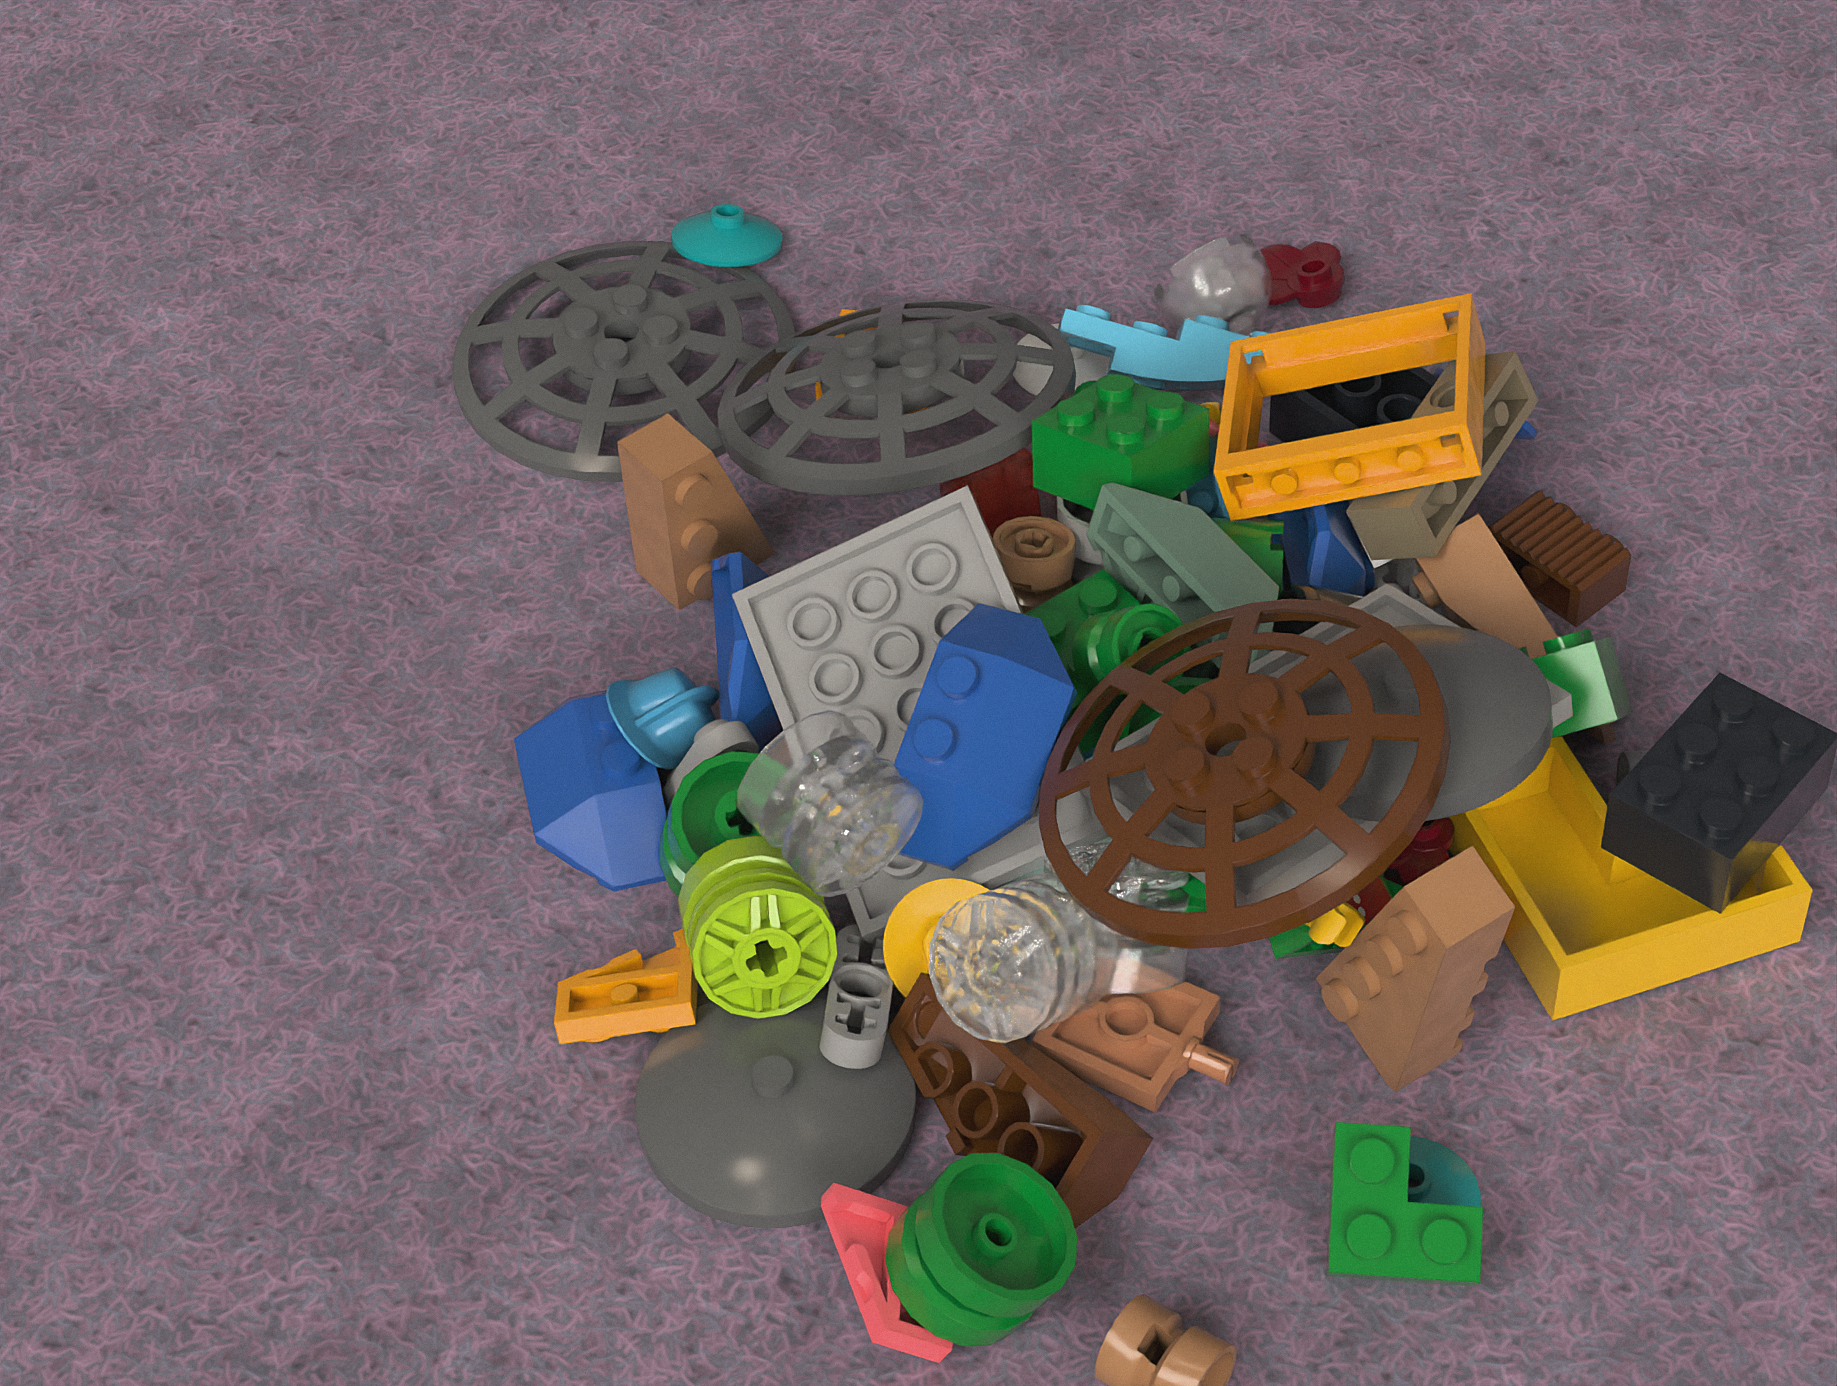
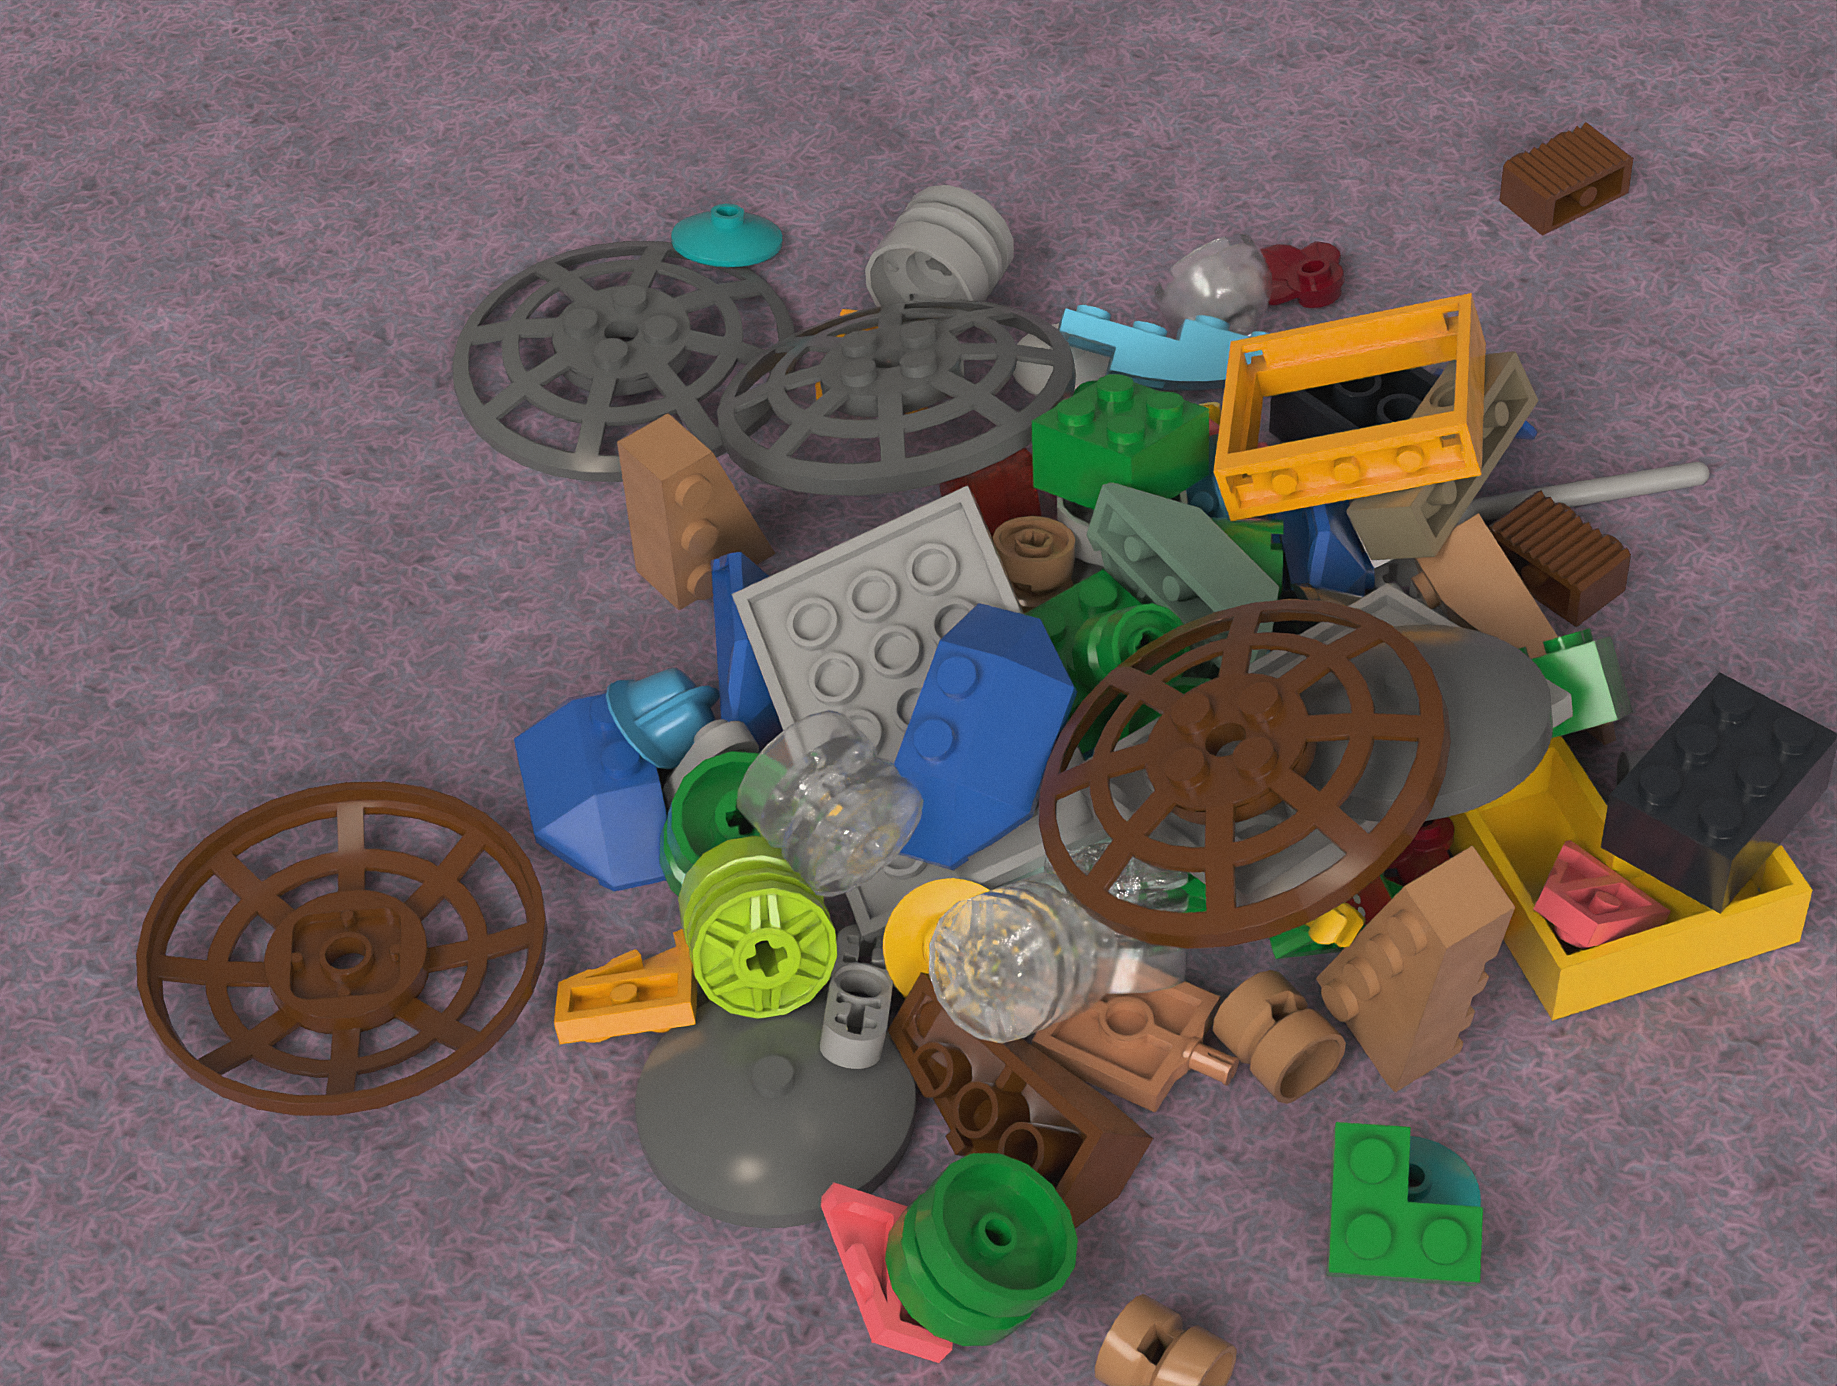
(339, 924): none -> reddish brown dish
(941, 249): none -> light grey wheel
(1281, 1039): none -> medium nougat wheel
(1565, 178): none -> reddish brown brick
(1593, 902): none -> coral wing
(1595, 489): none -> light grey piece

